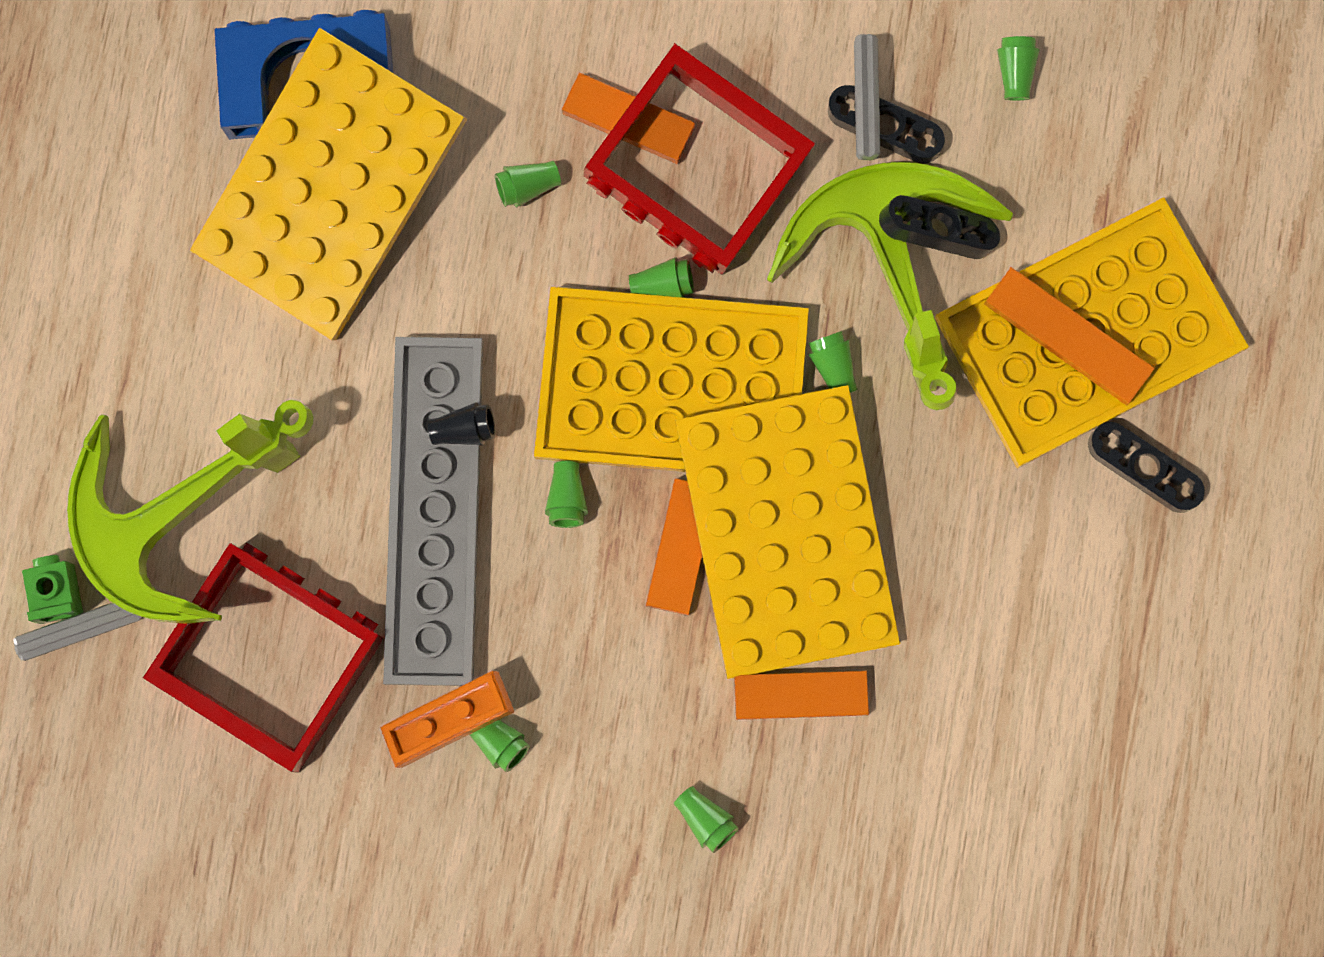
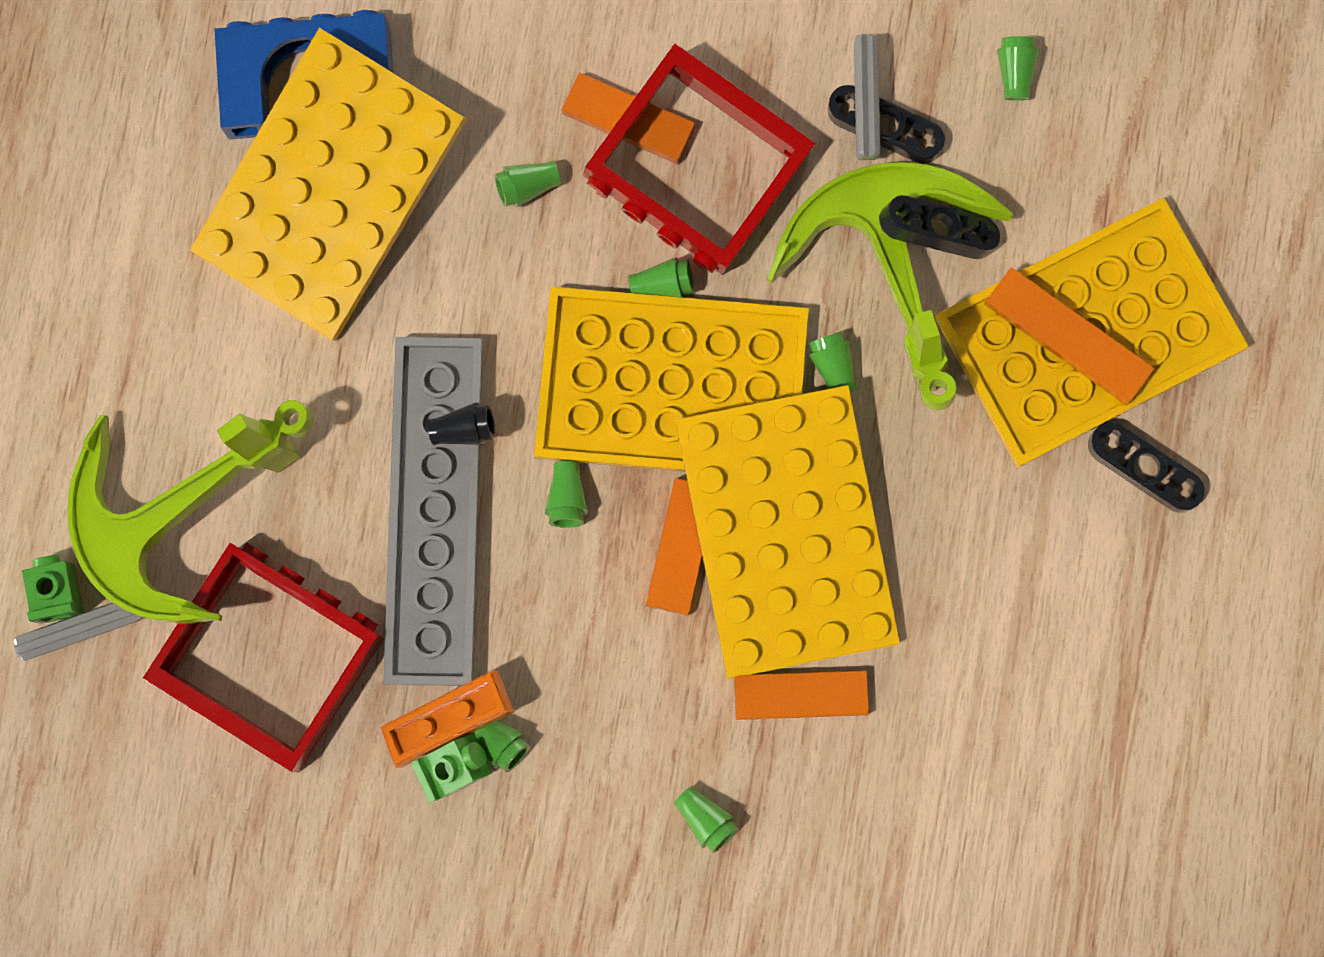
(452, 767): none -> bright green brick

